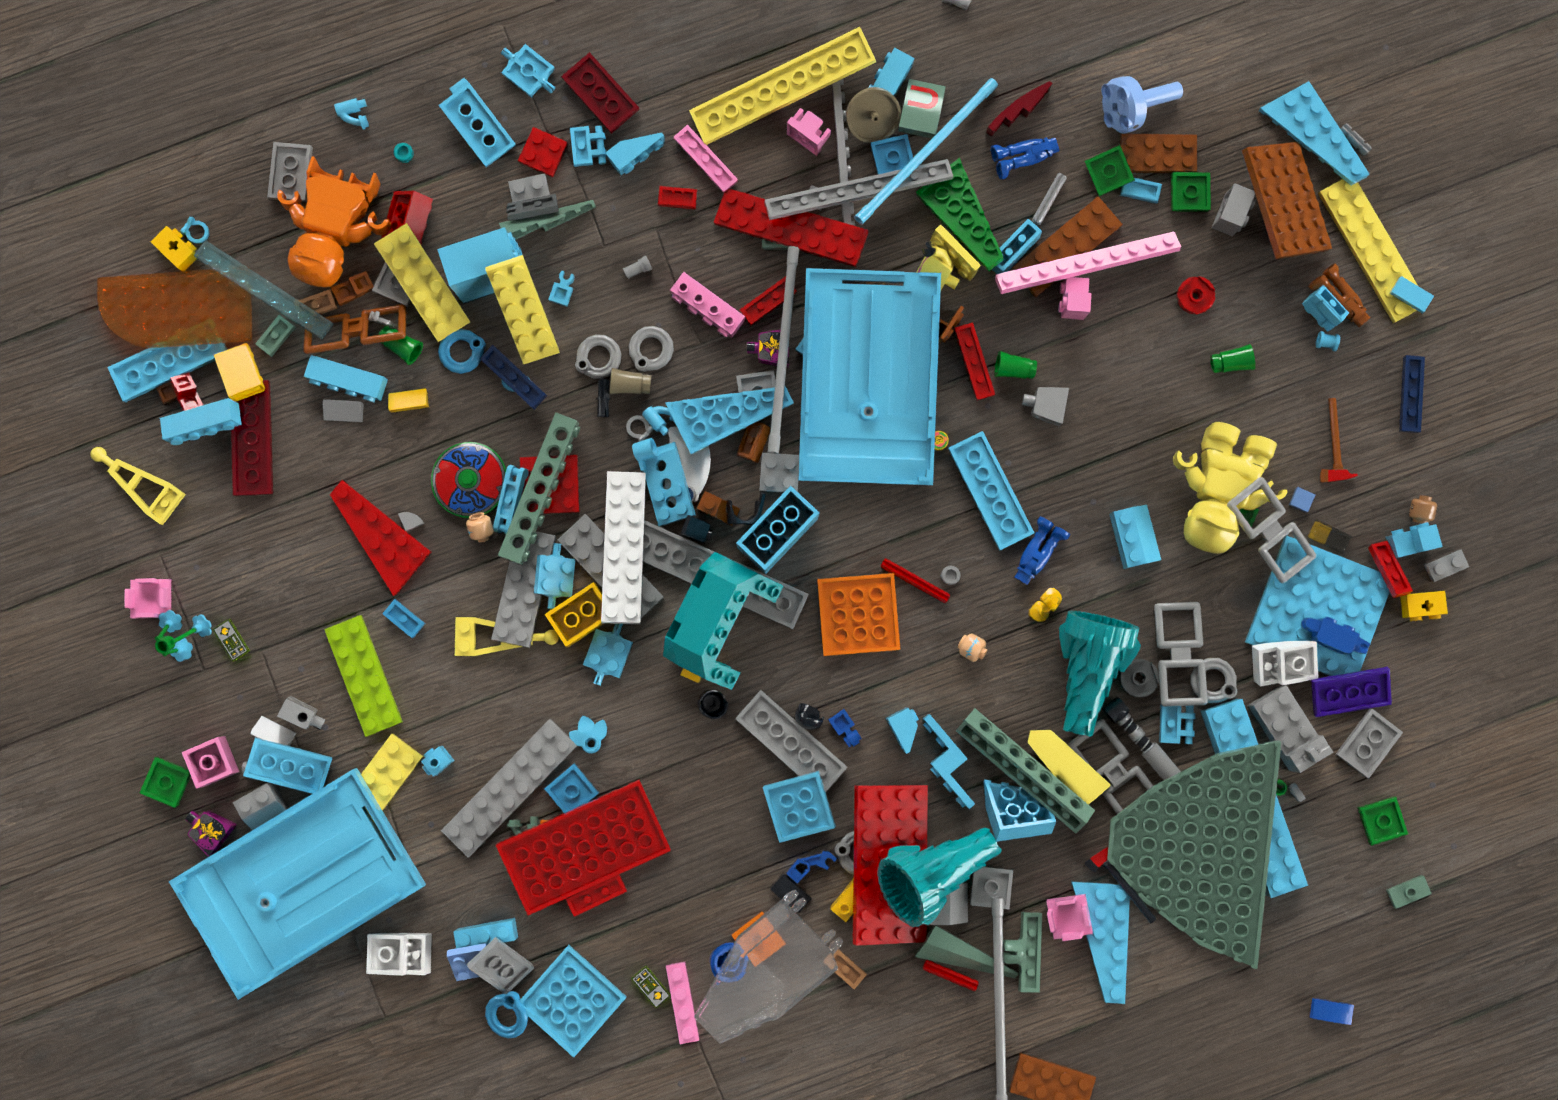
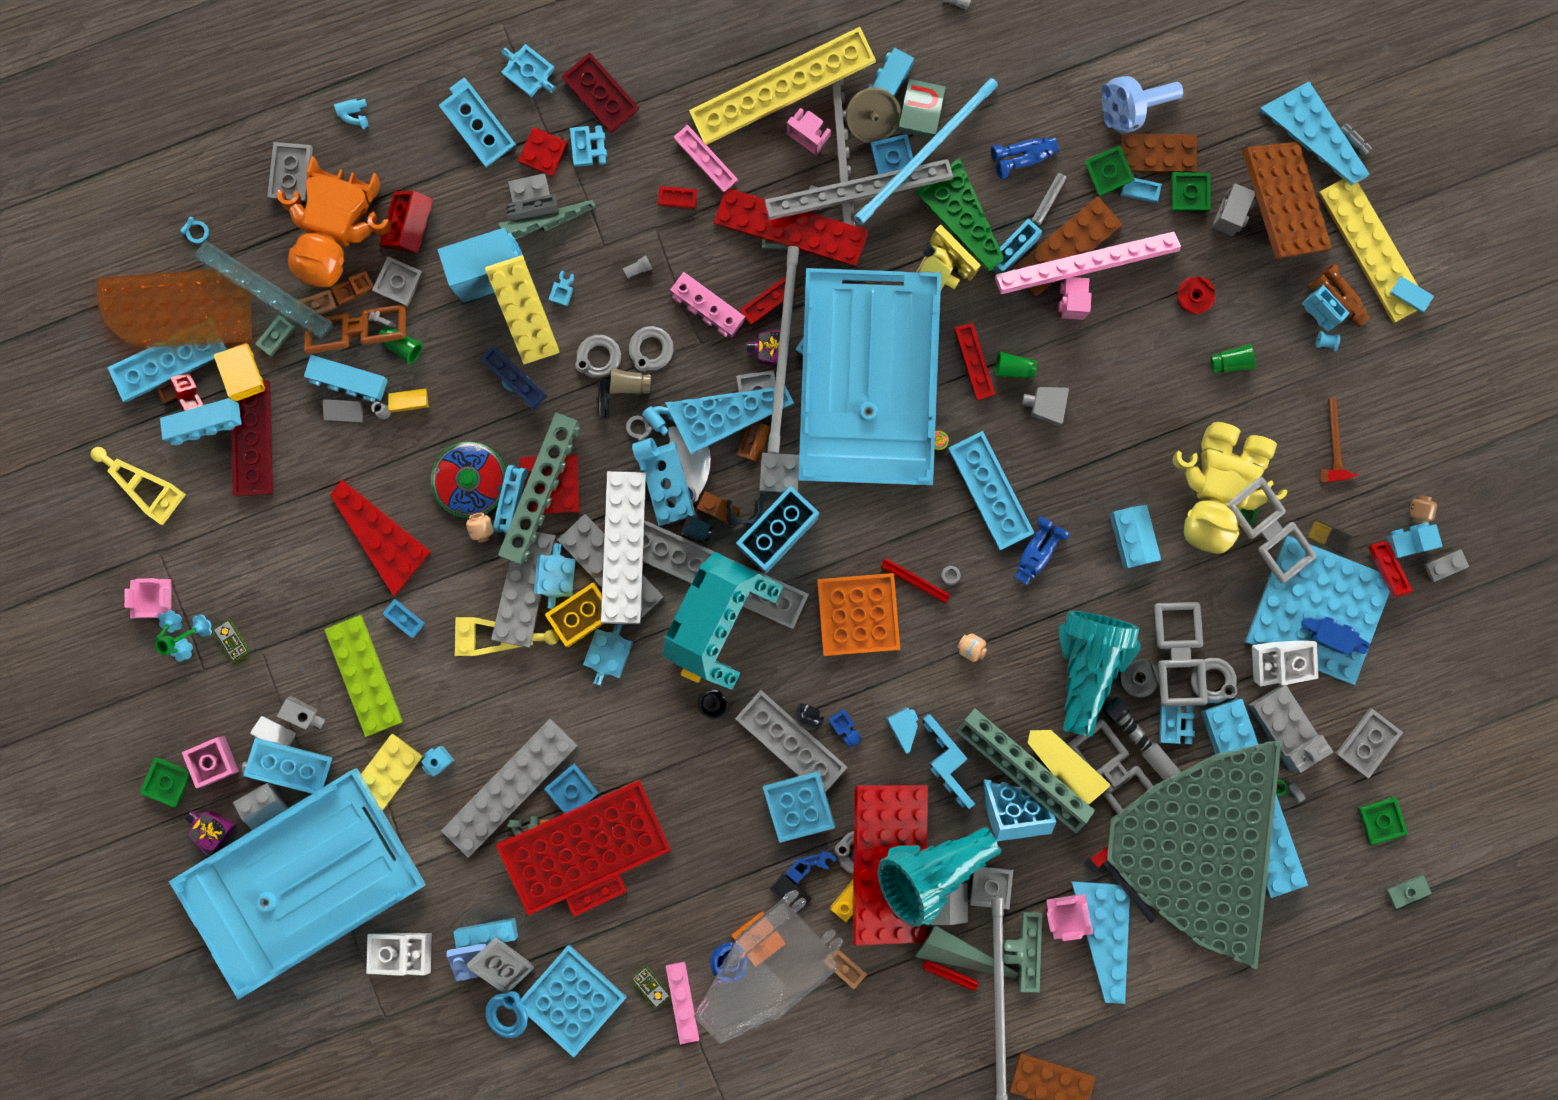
(165, 243): yellow brick -> none
(381, 410): none -> light grey pin
(403, 152): teal tile -> none
(410, 520): light grey tile -> none
(422, 282): light yellow plate -> none
(472, 362): dark azure piece -> none
(589, 731): medium azure plate -> none
(630, 152): medium azure slope -> none
(947, 326): dark orange plate -> none
(1023, 105): dark red slope -> none
(1050, 601): yellow piece -> none
(1302, 499): medium blue tile -> none
(1331, 1011): blue slope -> none
(1351, 691): dark purple tile -> none
(1412, 394): dark blue plate -> none
(1435, 605): yellow brick -> none

